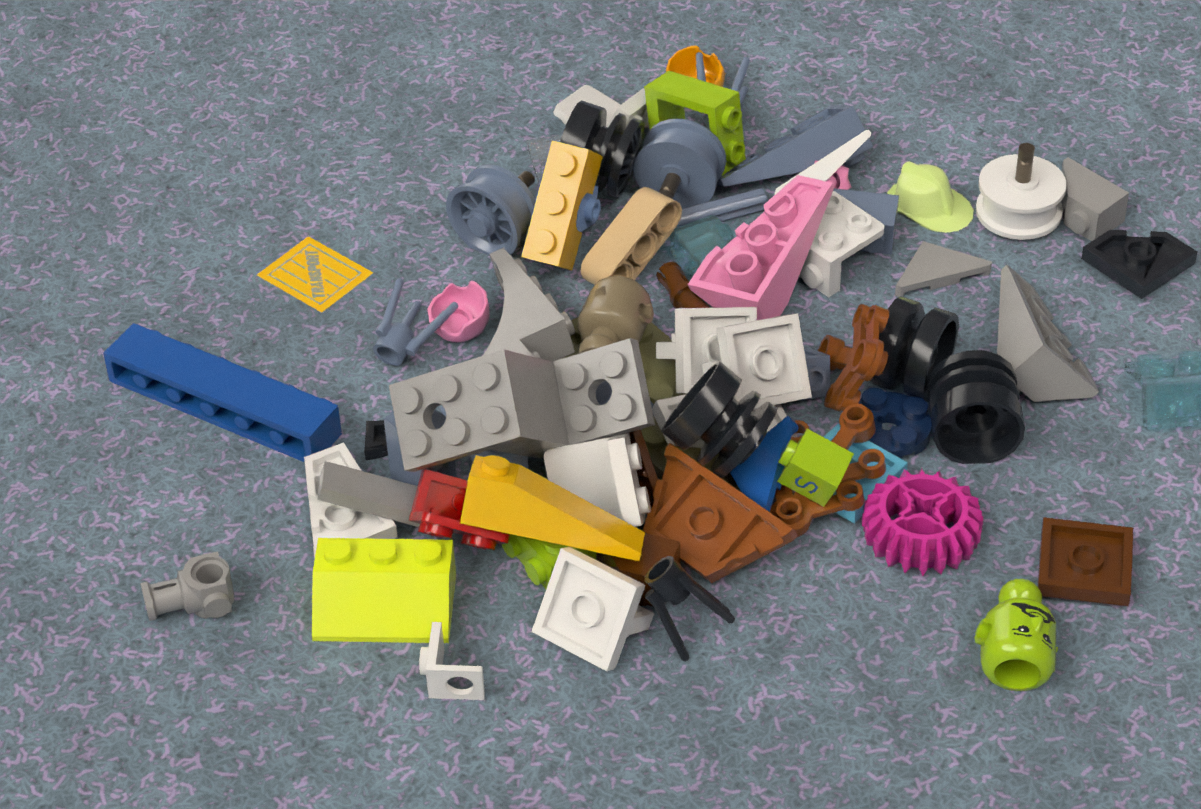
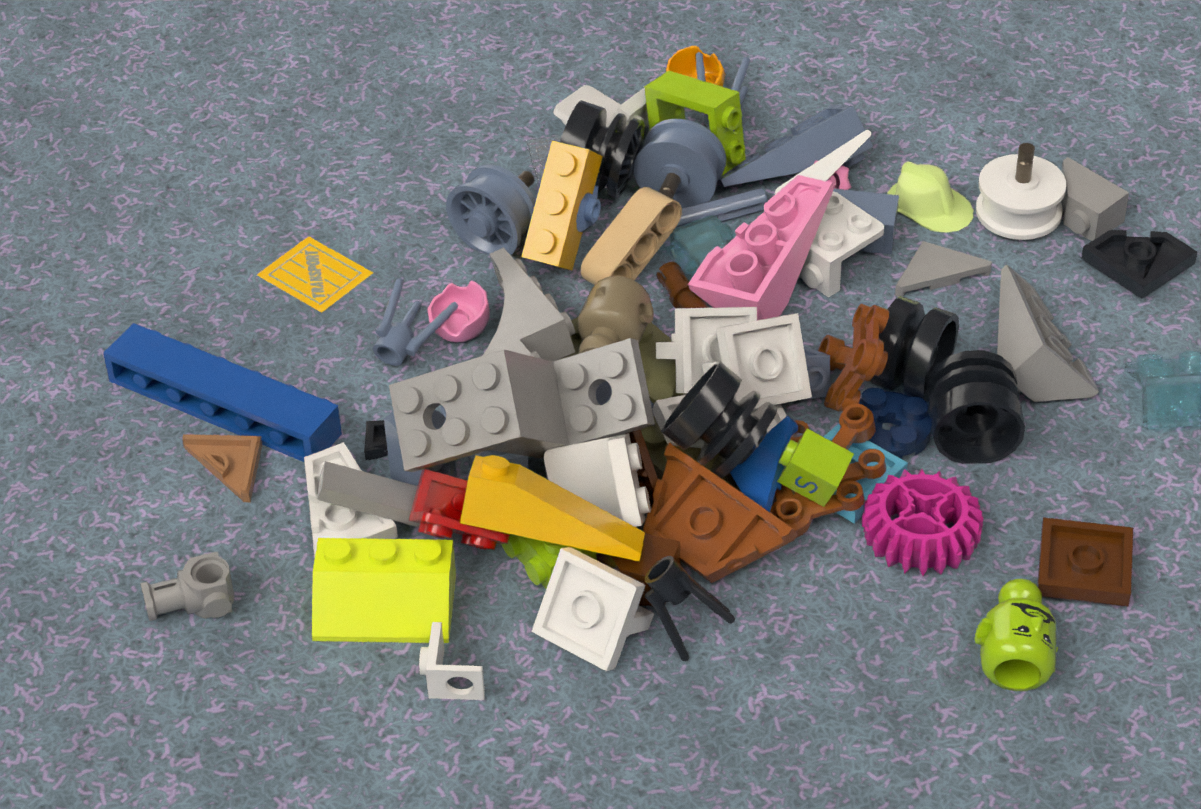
(229, 459): none -> medium nougat tile

